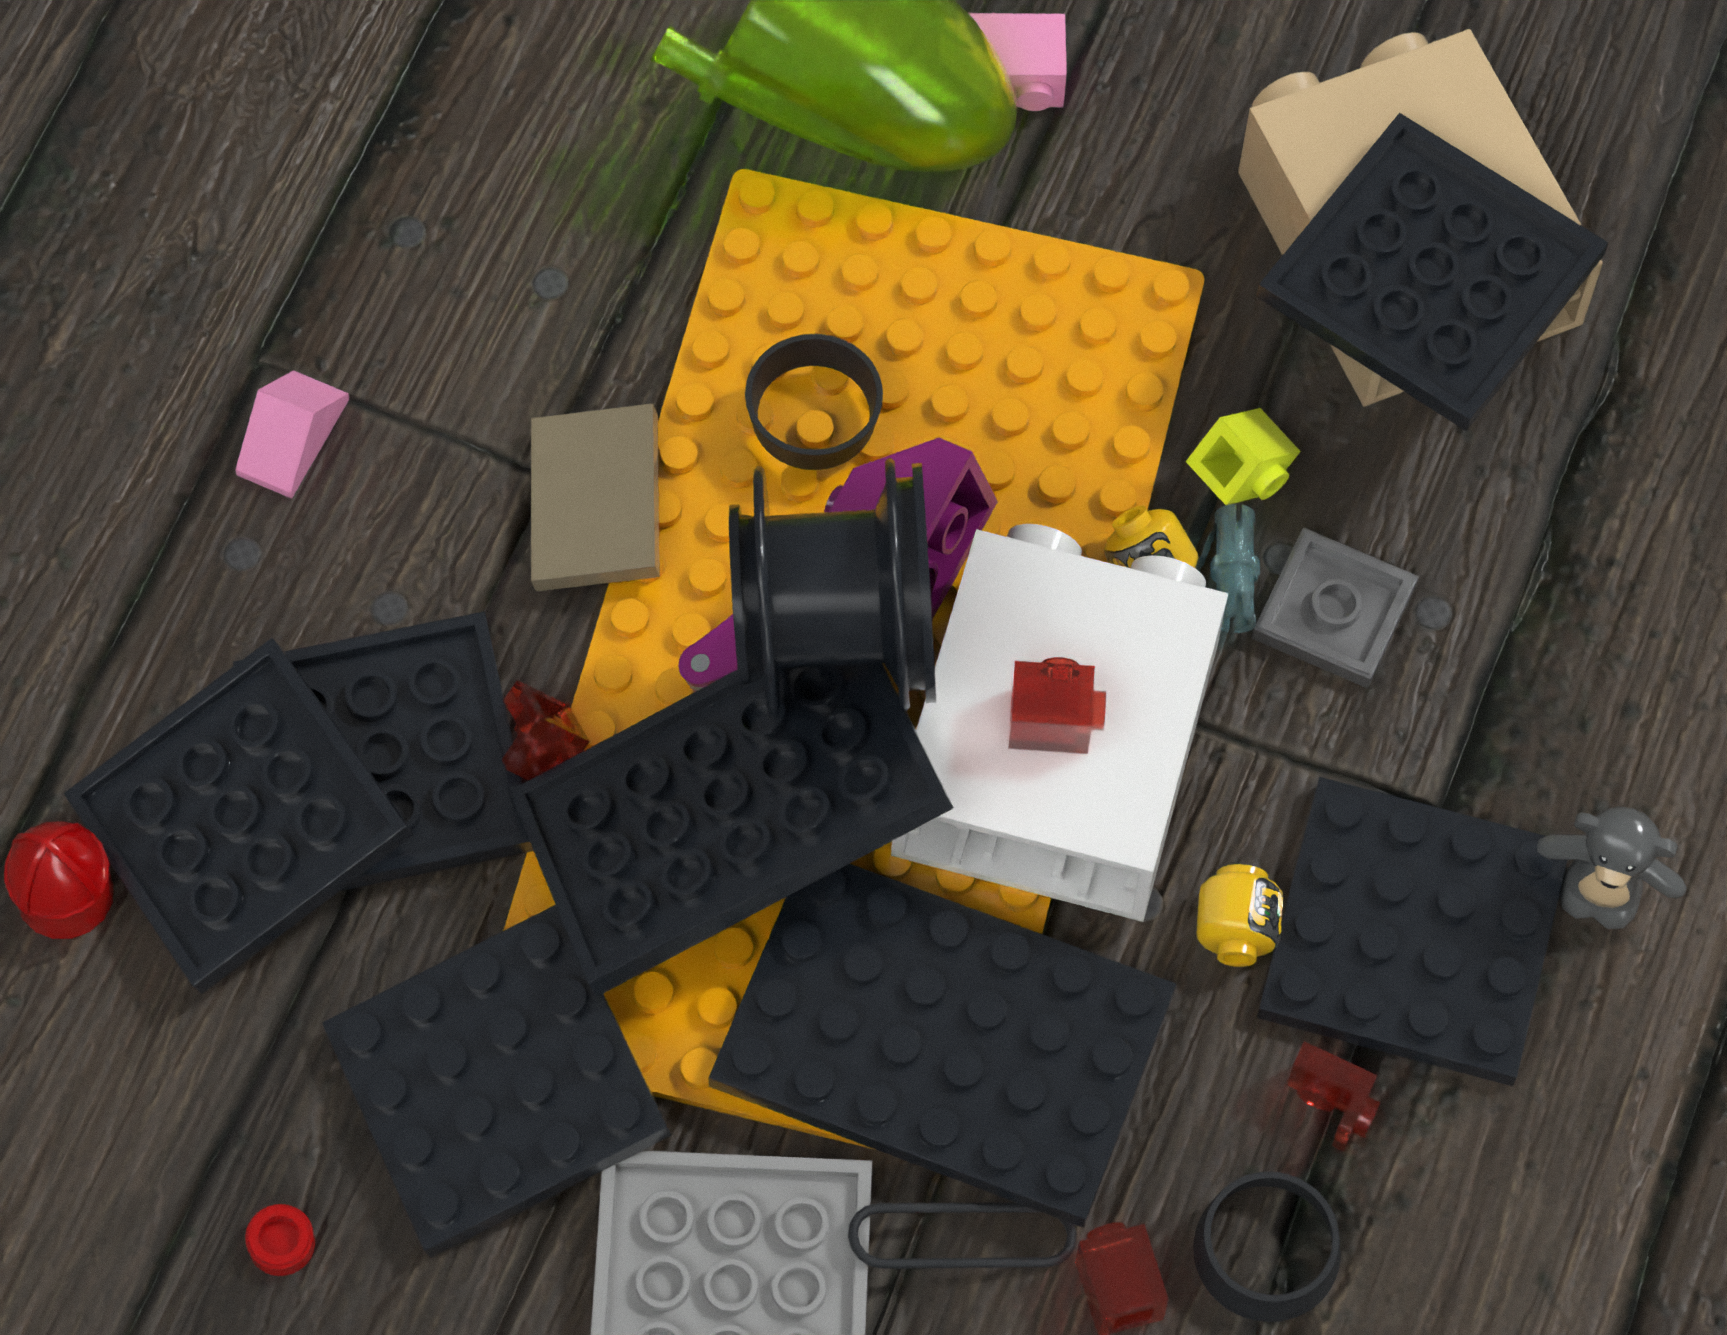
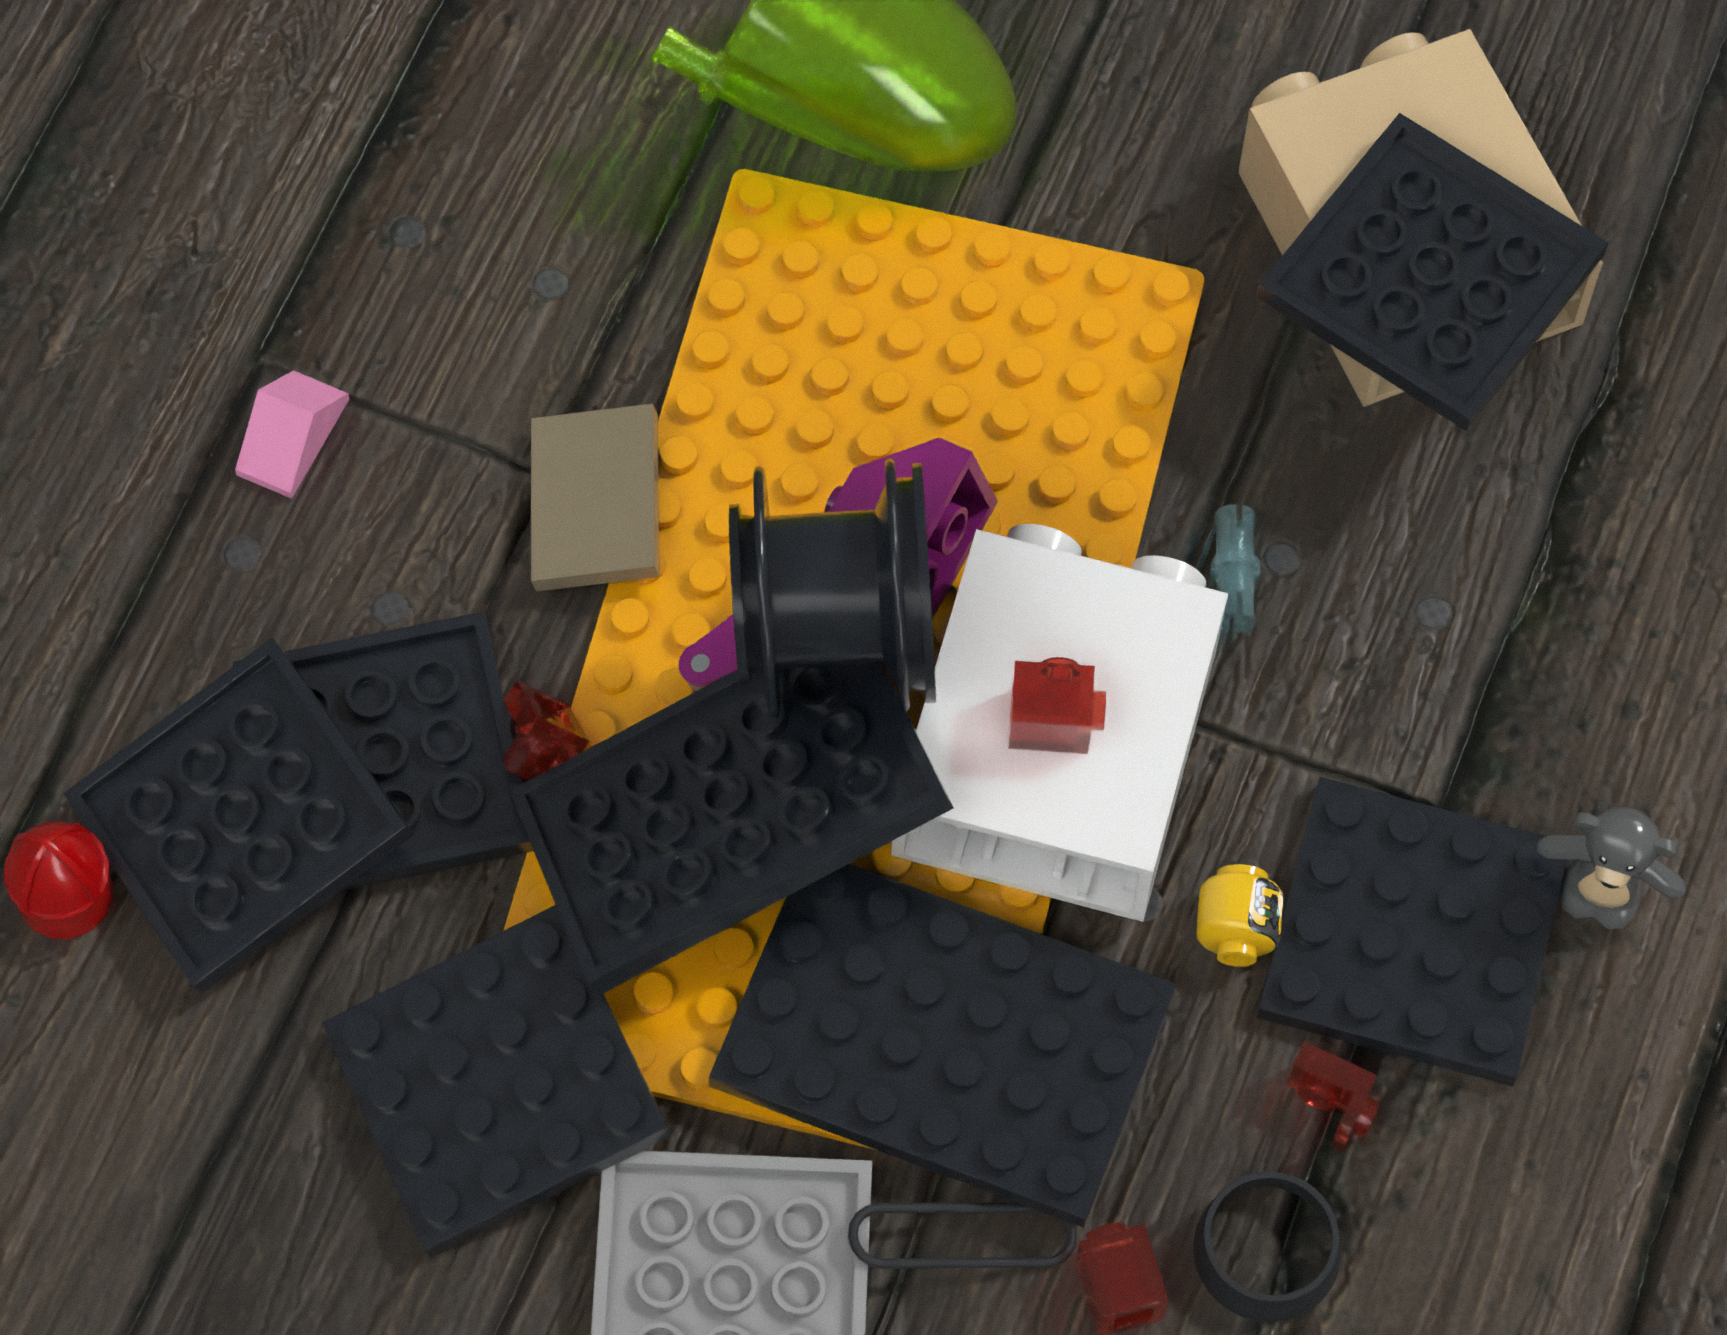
(280, 1240): red tile -> none
(814, 351): black tyre -> none
(1032, 54): bright pink slope -> none
(1148, 534): yellow head -> none
(1244, 457): neon yellow brick -> none
(1335, 607): flat silver tile -> none

